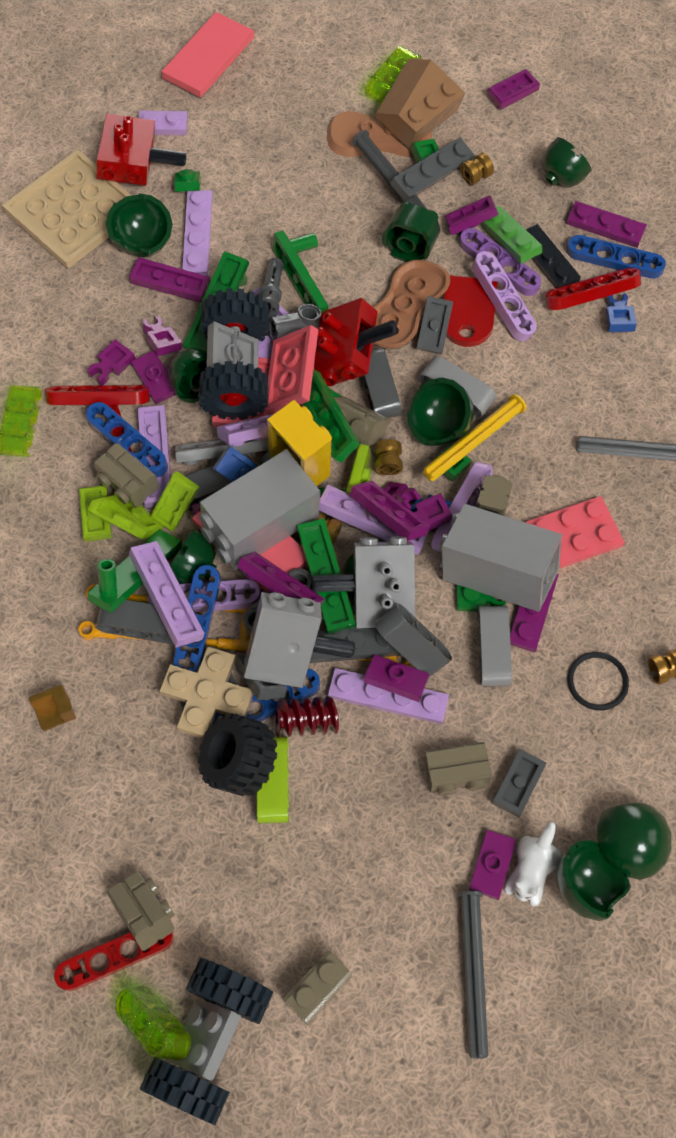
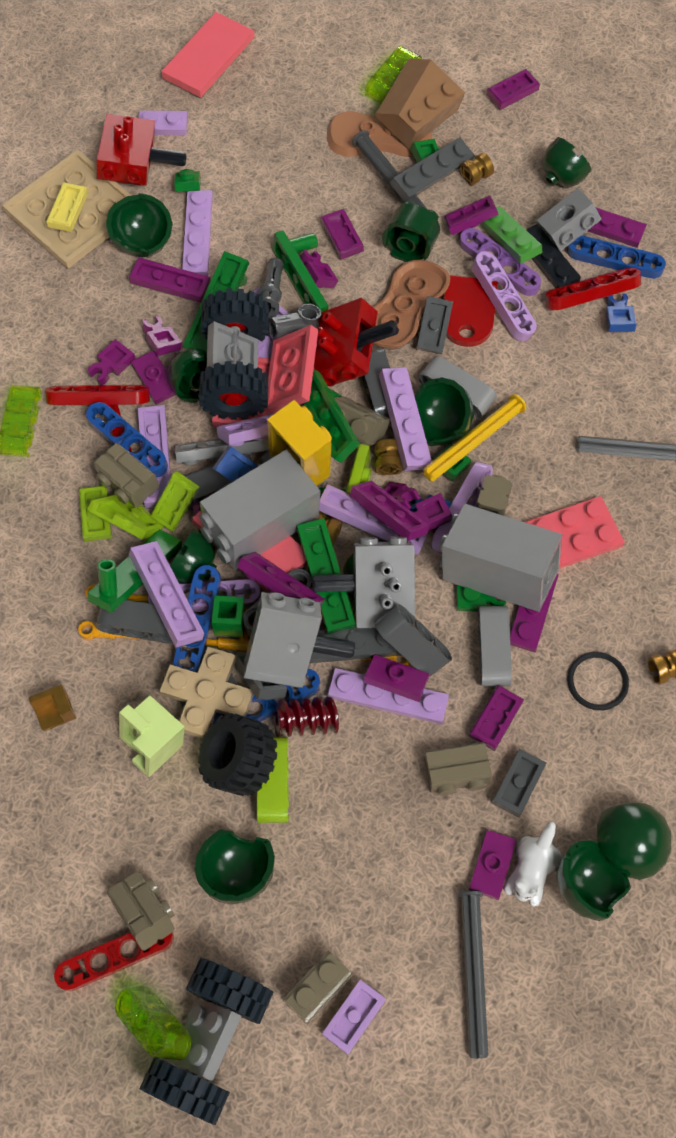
(67, 207): none -> light yellow plate
(151, 734): none -> yellowish green plate
(228, 616): none -> green brick
(233, 867): none -> dark green cylinder
(319, 271): none -> magenta plate
(342, 234): none -> magenta plate
(354, 1017): none -> lavender plate
(405, 418): none -> lavender plate
(496, 717): none -> magenta plate
(569, 219): none -> light grey brick

